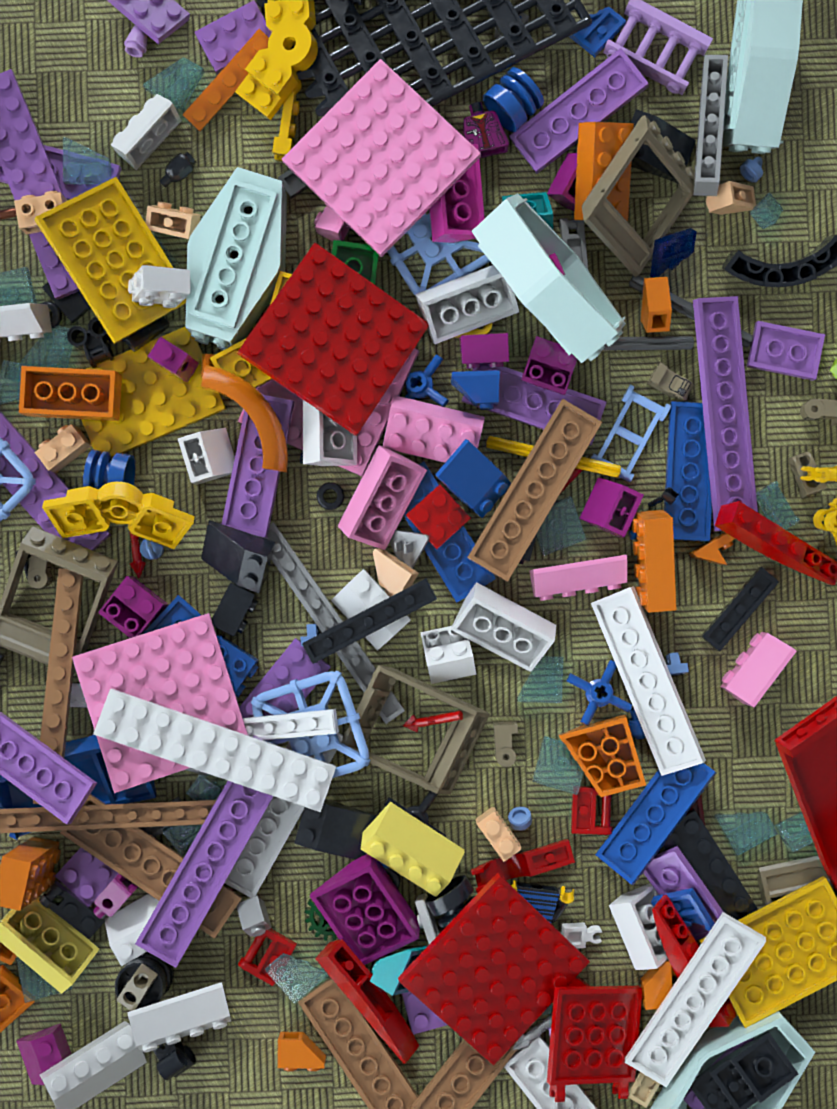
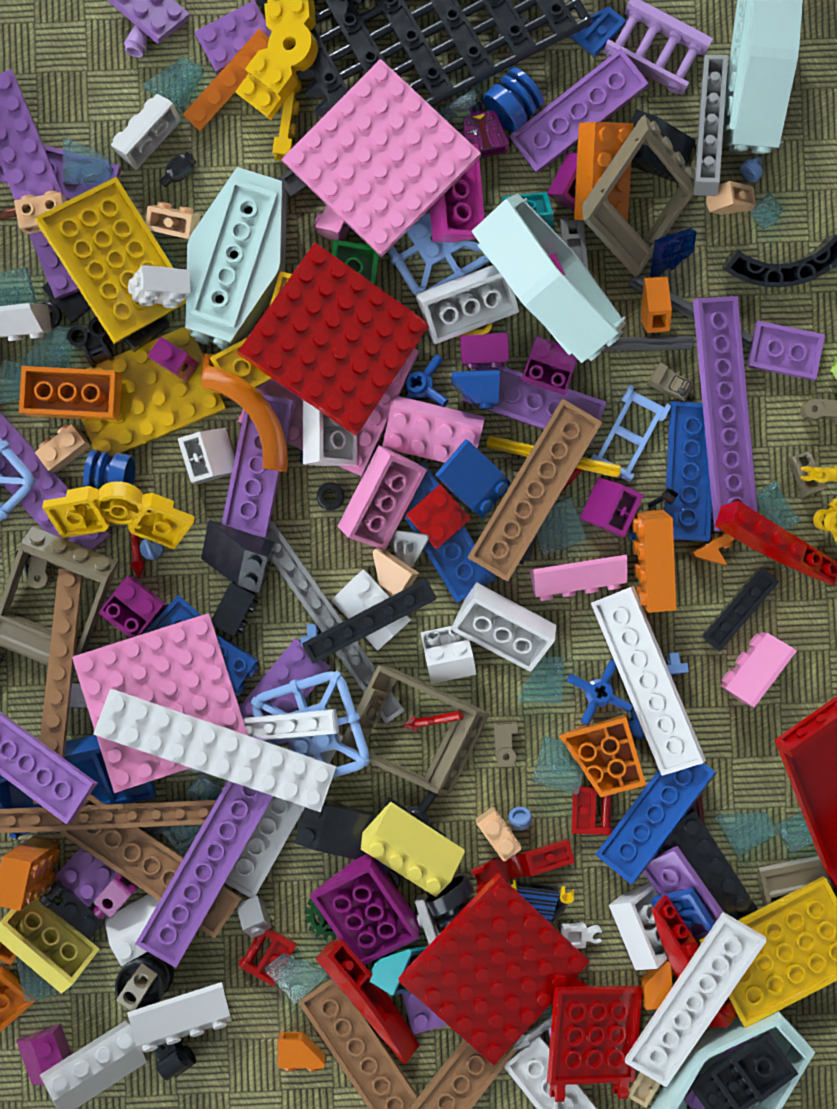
(464, 101): none -> clear light blue wing

